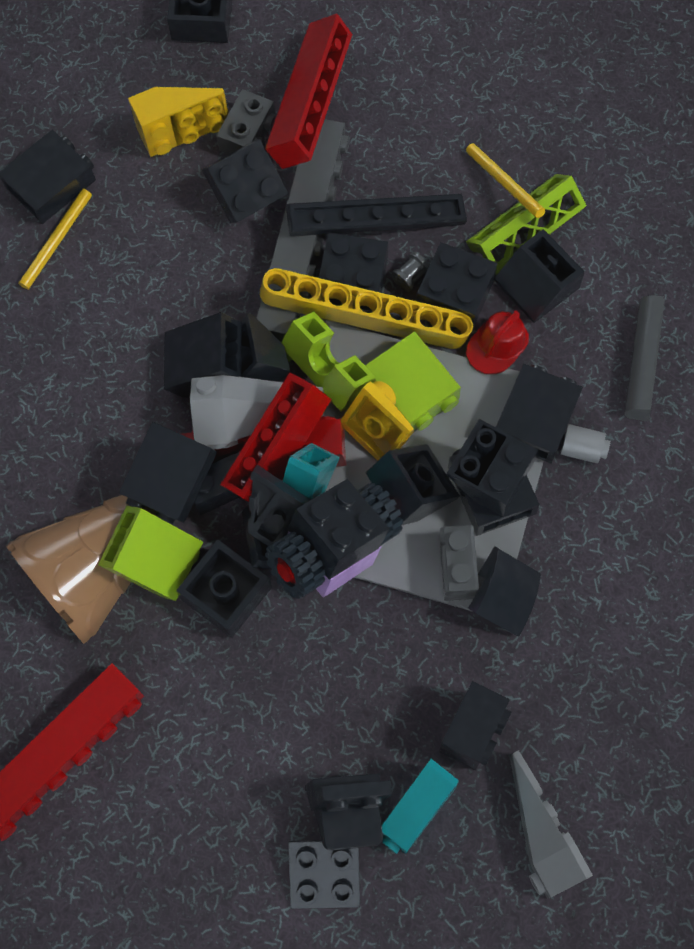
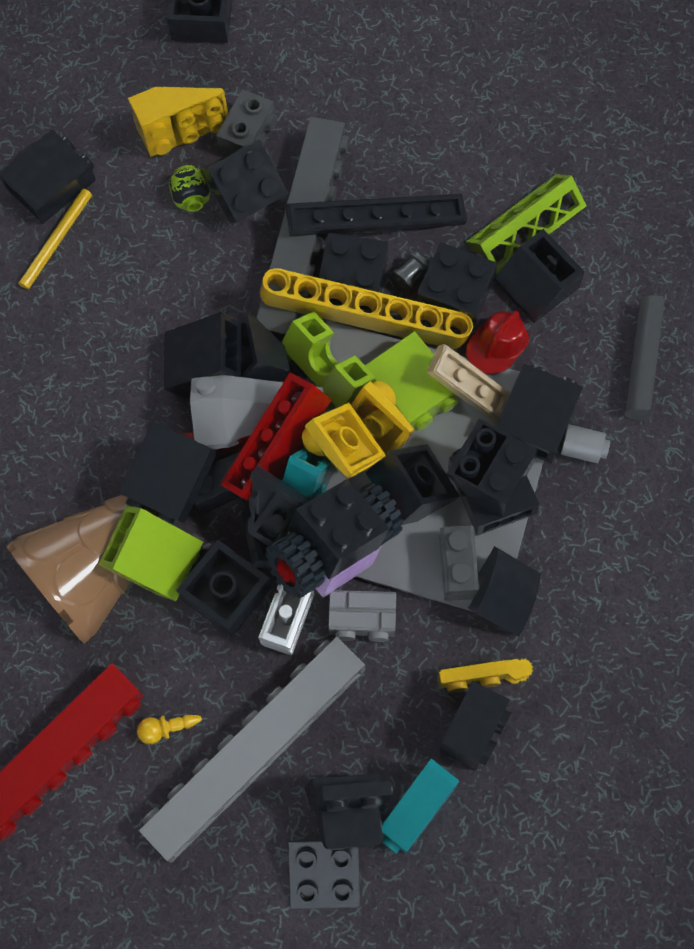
(152, 730): none -> yellow bar
(189, 188): none -> head
(252, 750): none -> light grey brick
(285, 621): none -> white brick
(309, 92): red brick -> none
(342, 440): none -> yellow slope
(362, 615): none -> light grey brick
(468, 382): none -> tan tile
(486, 674): none -> yellow hinge
(505, 180): yellow bar -> none
(551, 854): light grey wedge -> none

